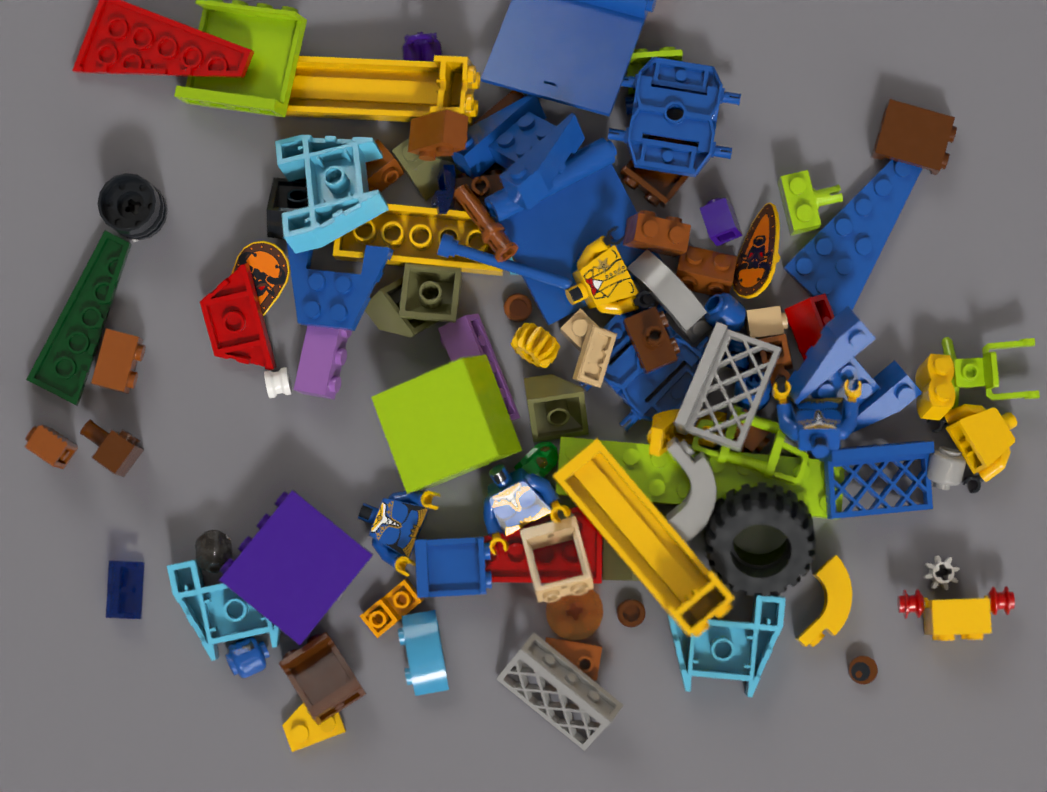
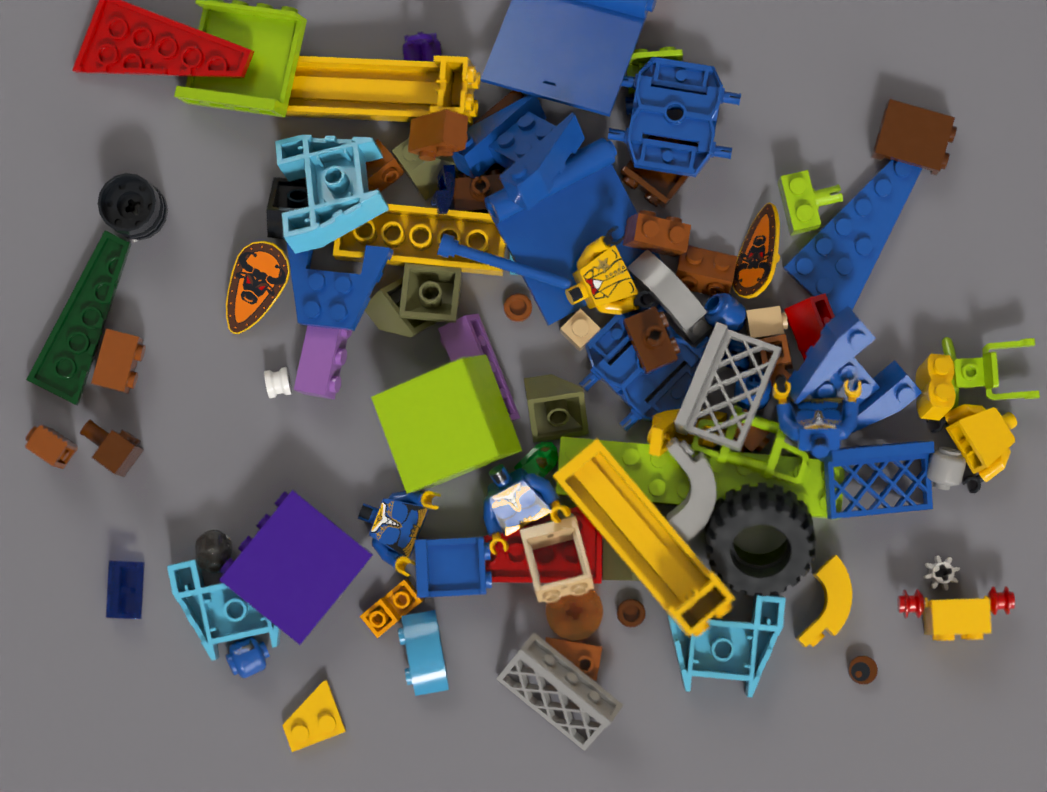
(237, 322): red wing -> none
(321, 677): reddish brown panel -> none
(492, 232): dark orange pin -> none
(535, 345): yellow gear -> none
(594, 356): tan plate -> none
(720, 221): dark purple brick -> none

